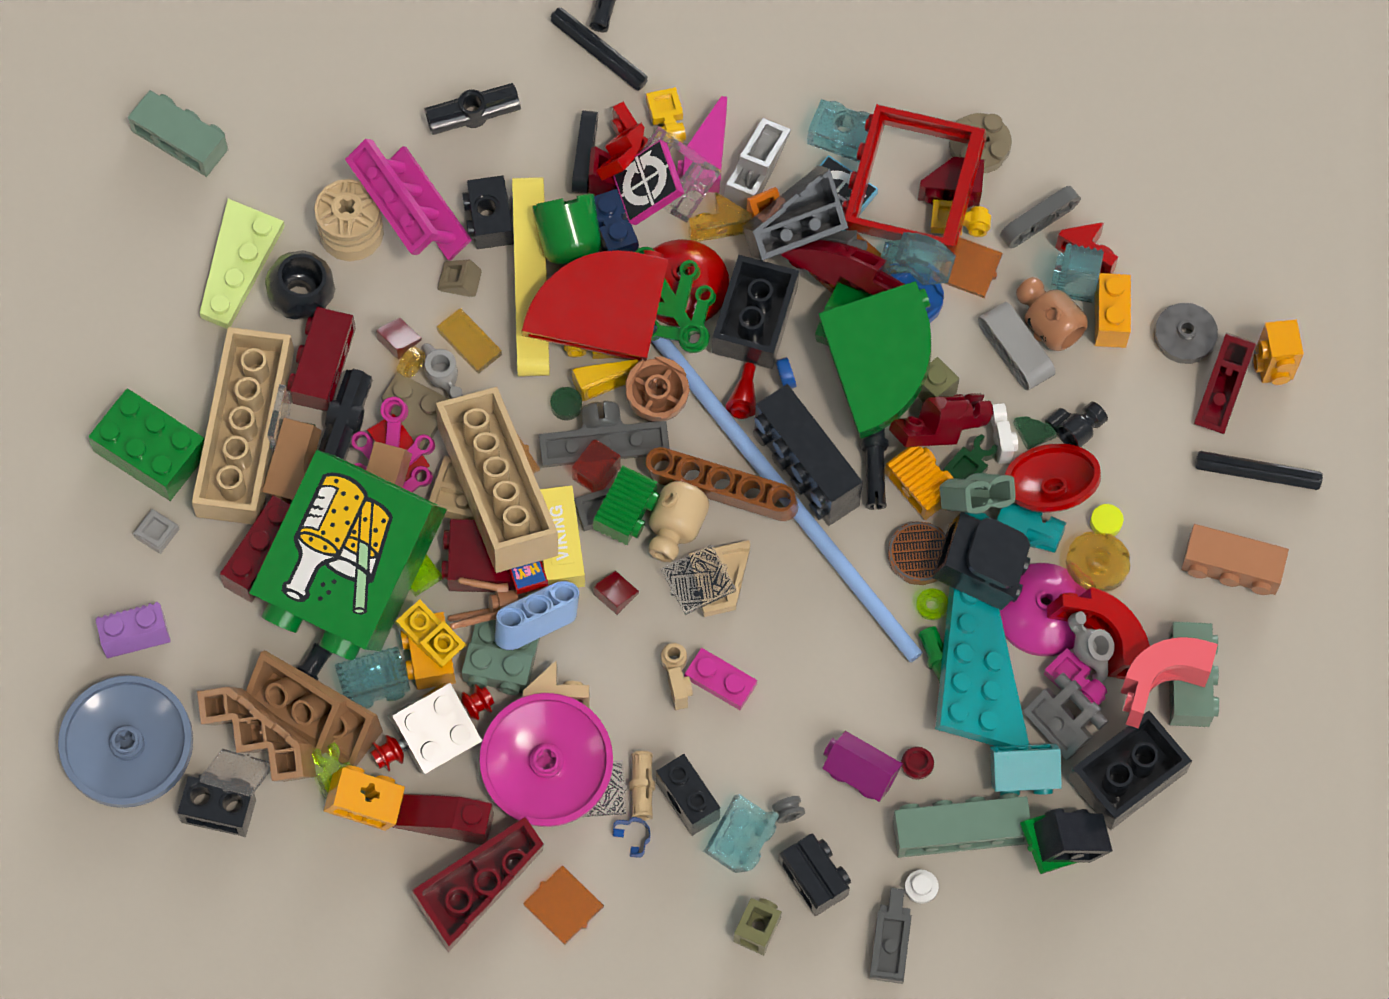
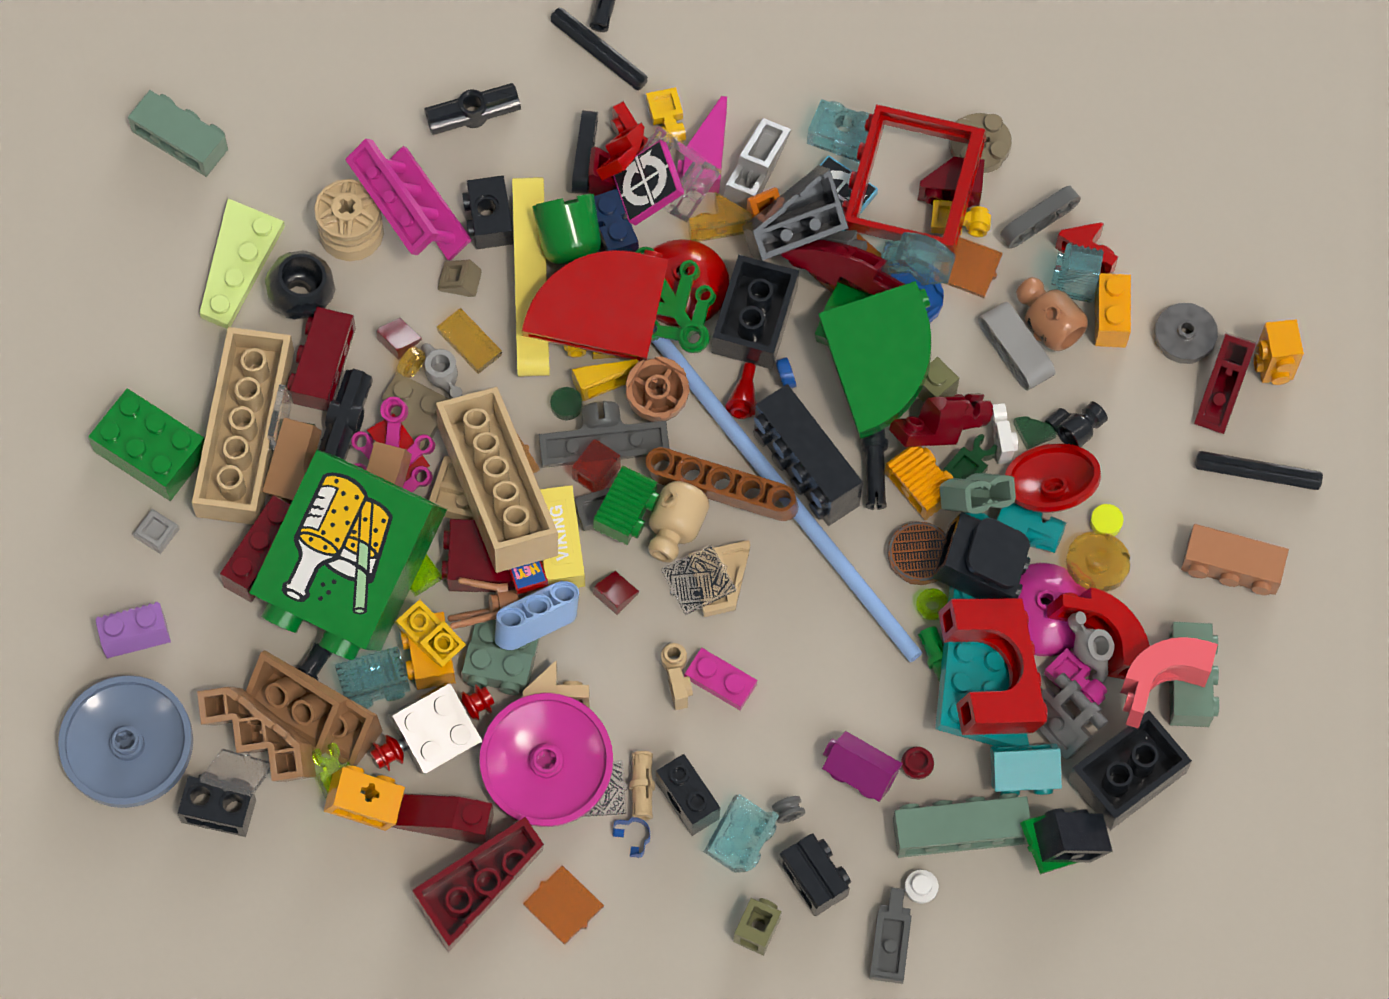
(1004, 628): none -> red arch

